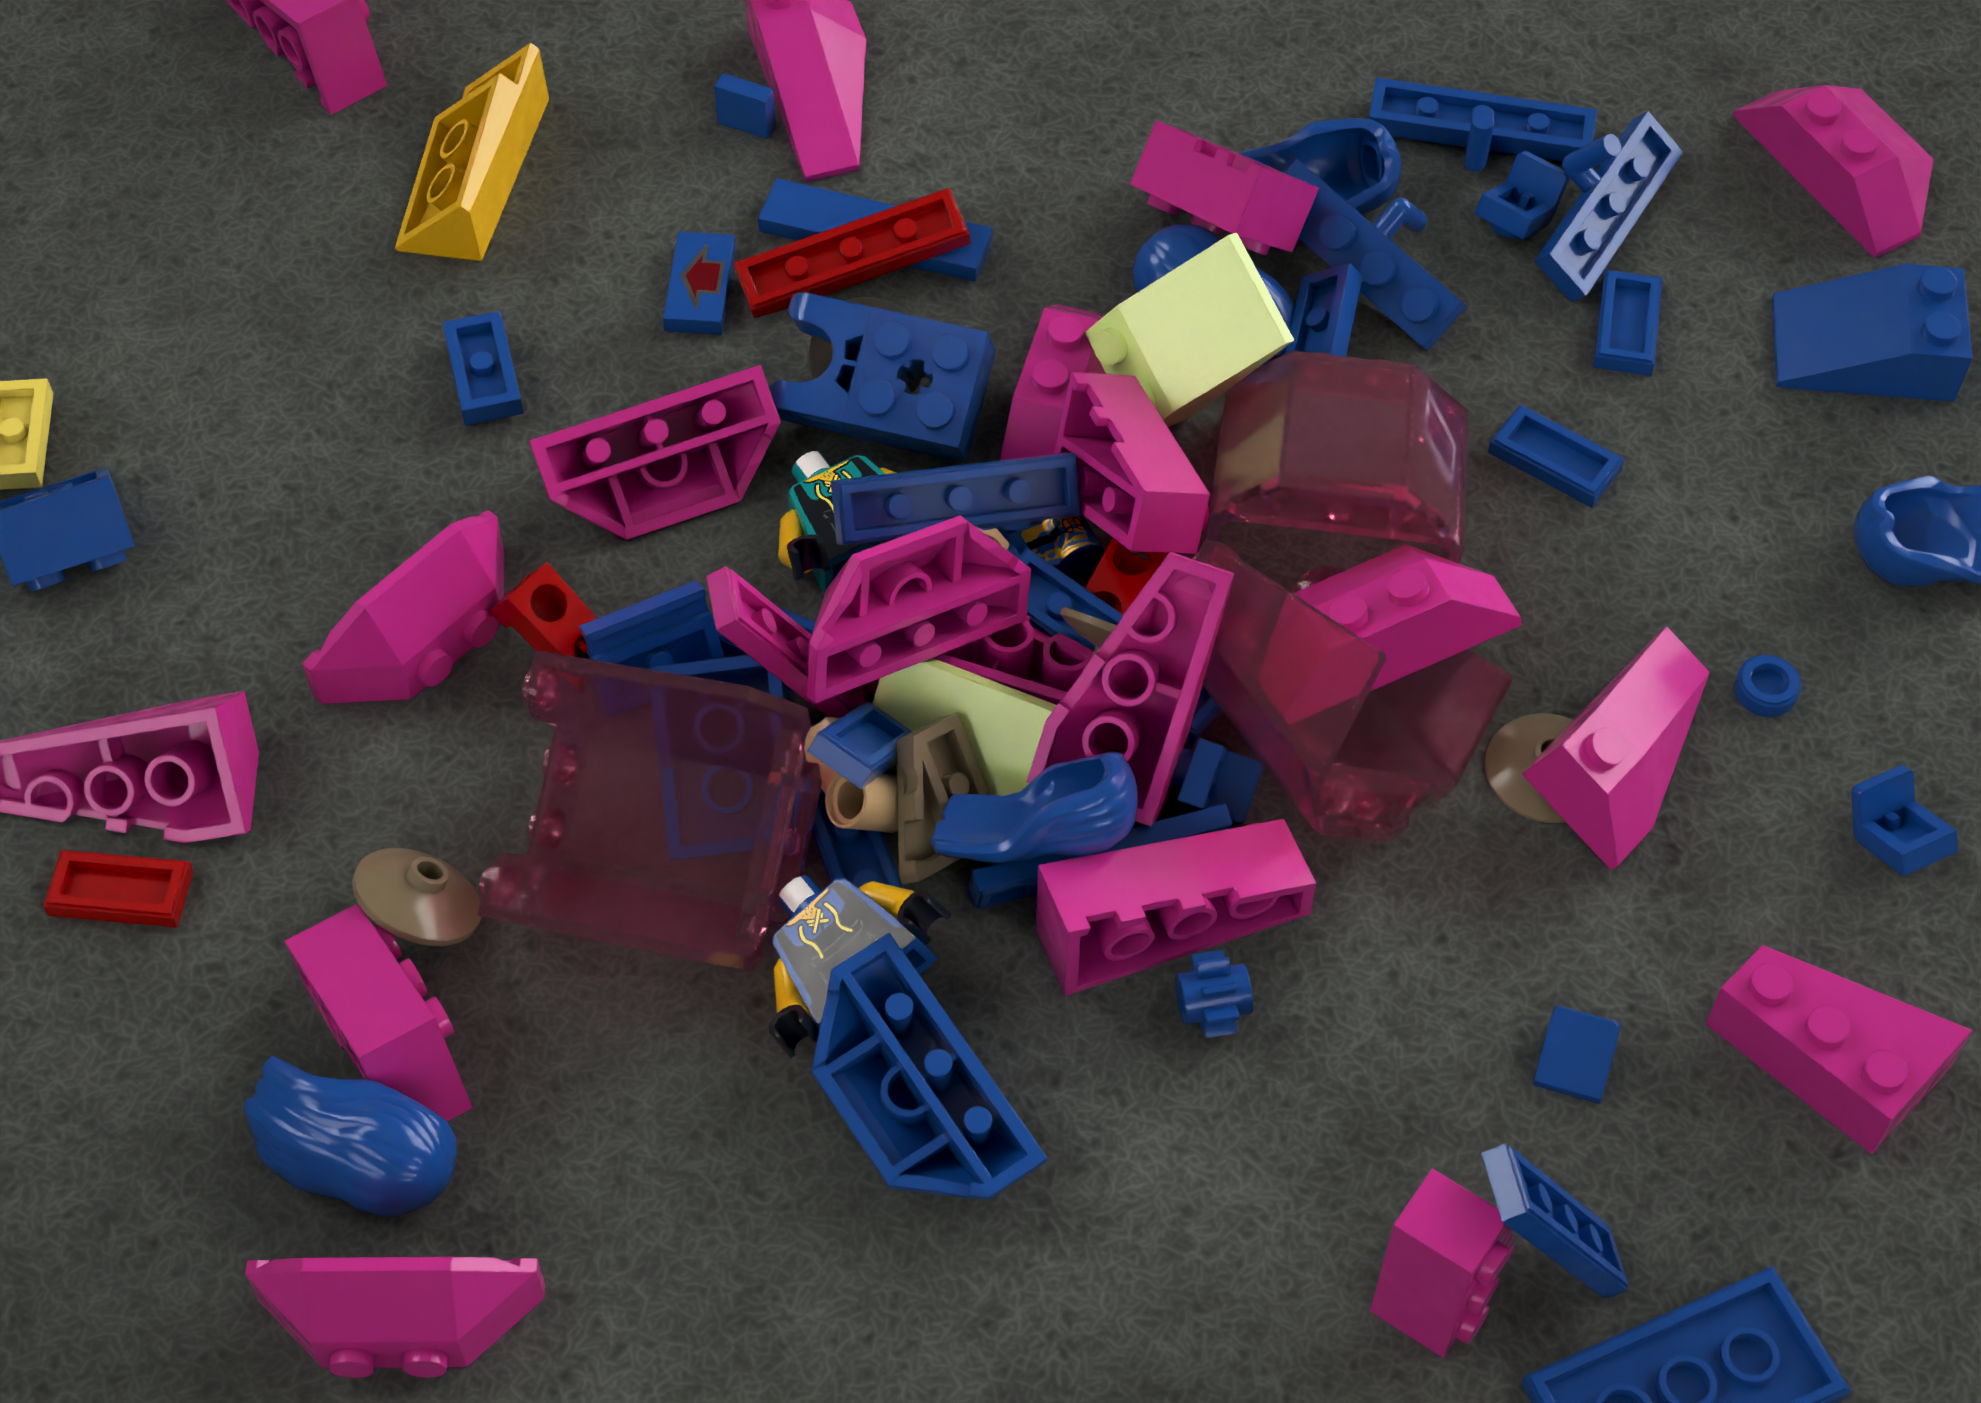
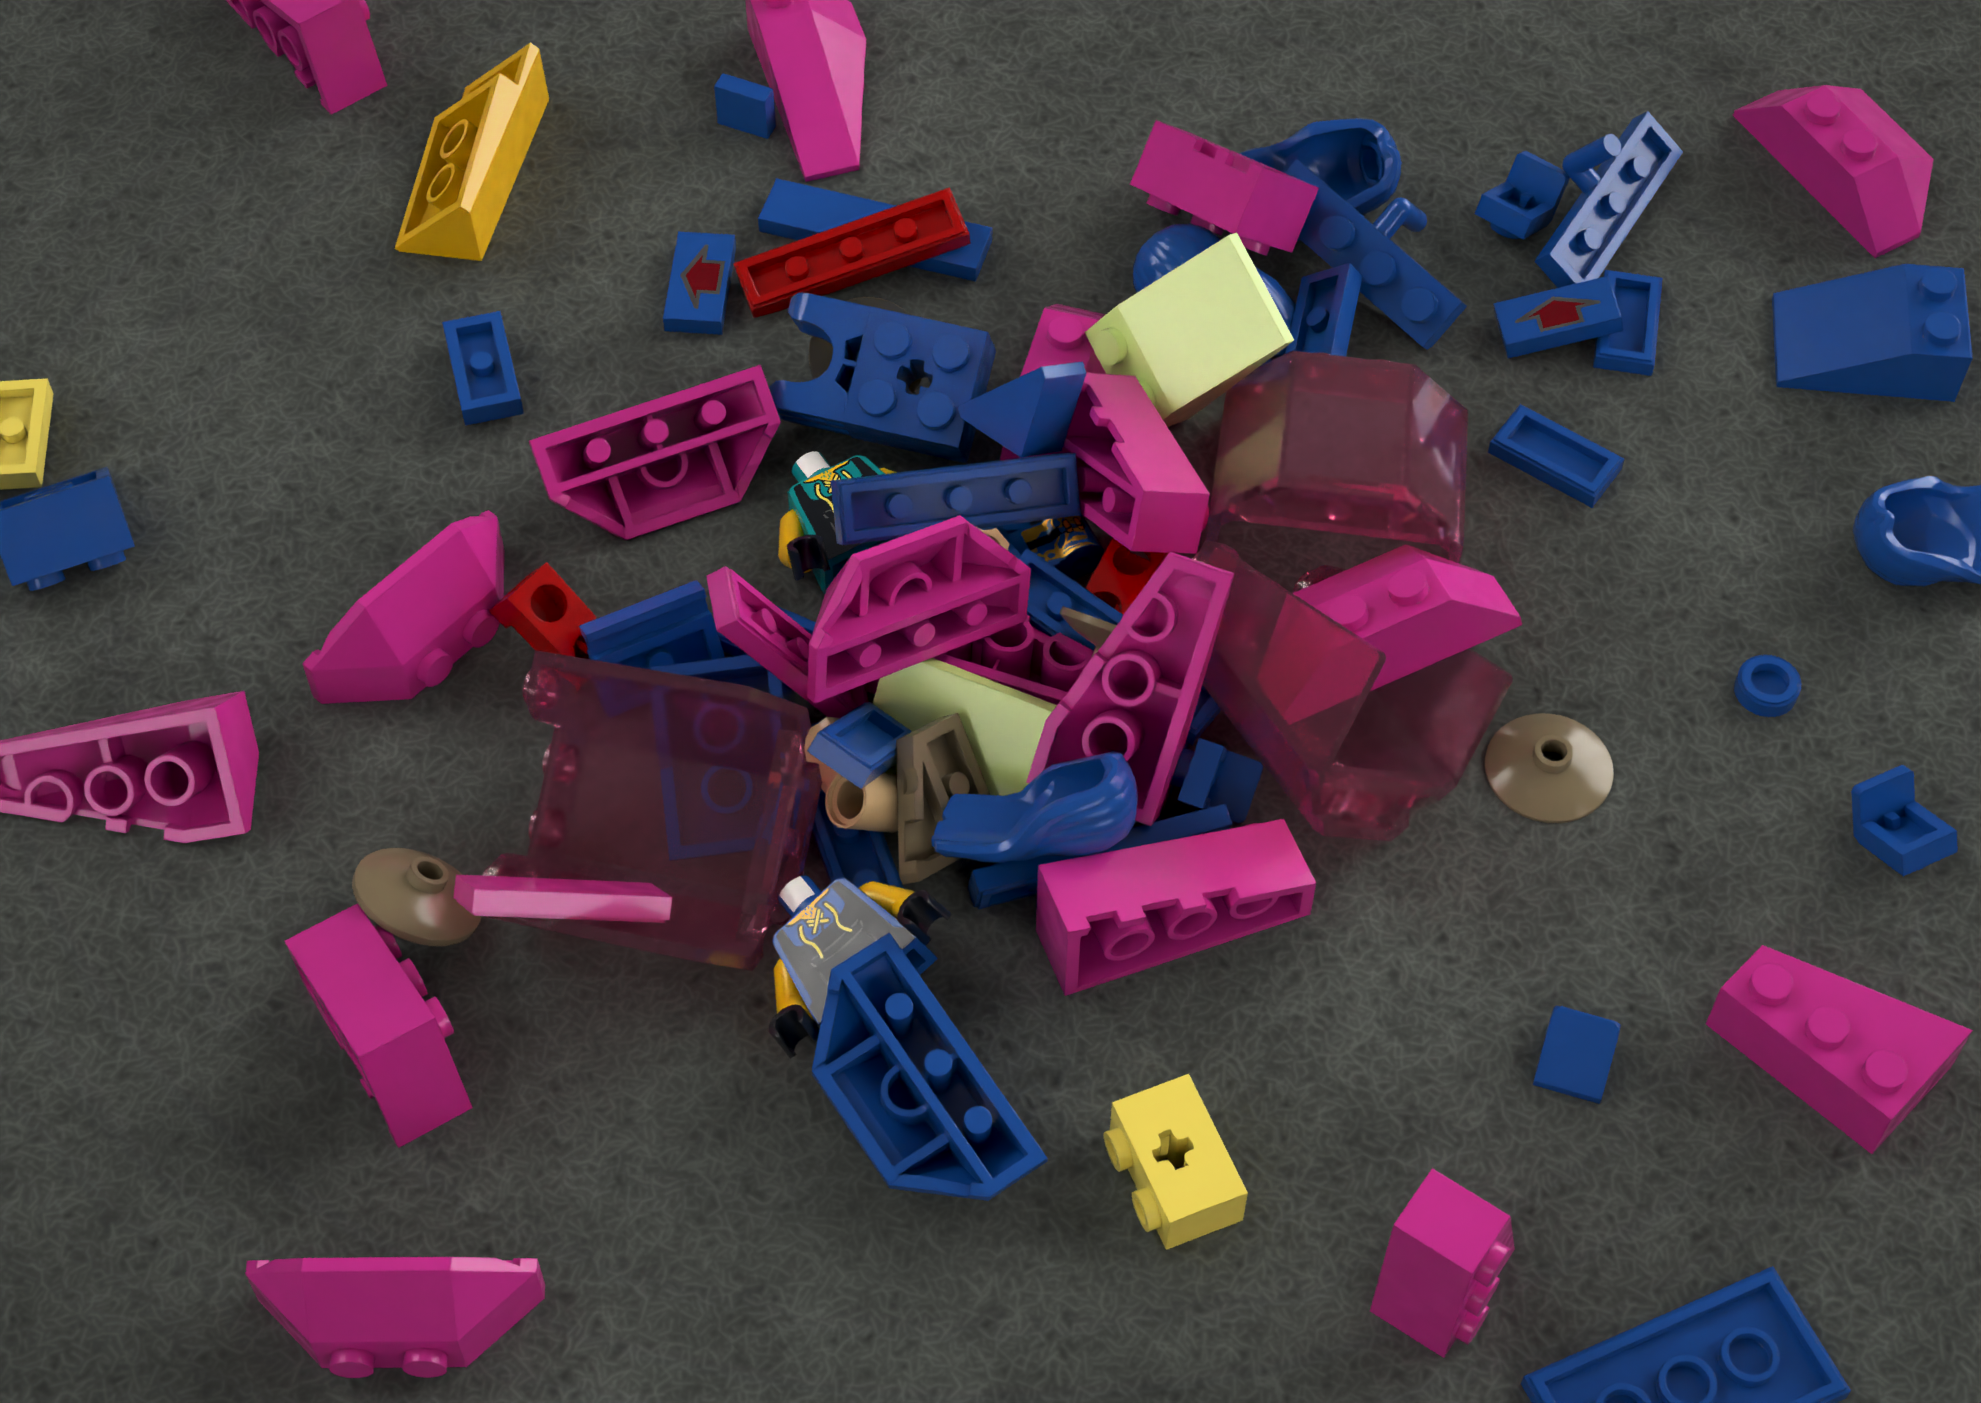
(118, 888): red tile -> none
(350, 1139): blue hair -> none
(562, 898): none -> dark pink tile
(1030, 411): none -> blue slope
(1176, 1126): none -> light yellow brick
(1214, 993): blue gear -> none
(1480, 121): blue plate -> none
(1554, 1221): blue tile -> none
(1558, 317): none -> blue tile
(1622, 749): dark pink wedge -> none

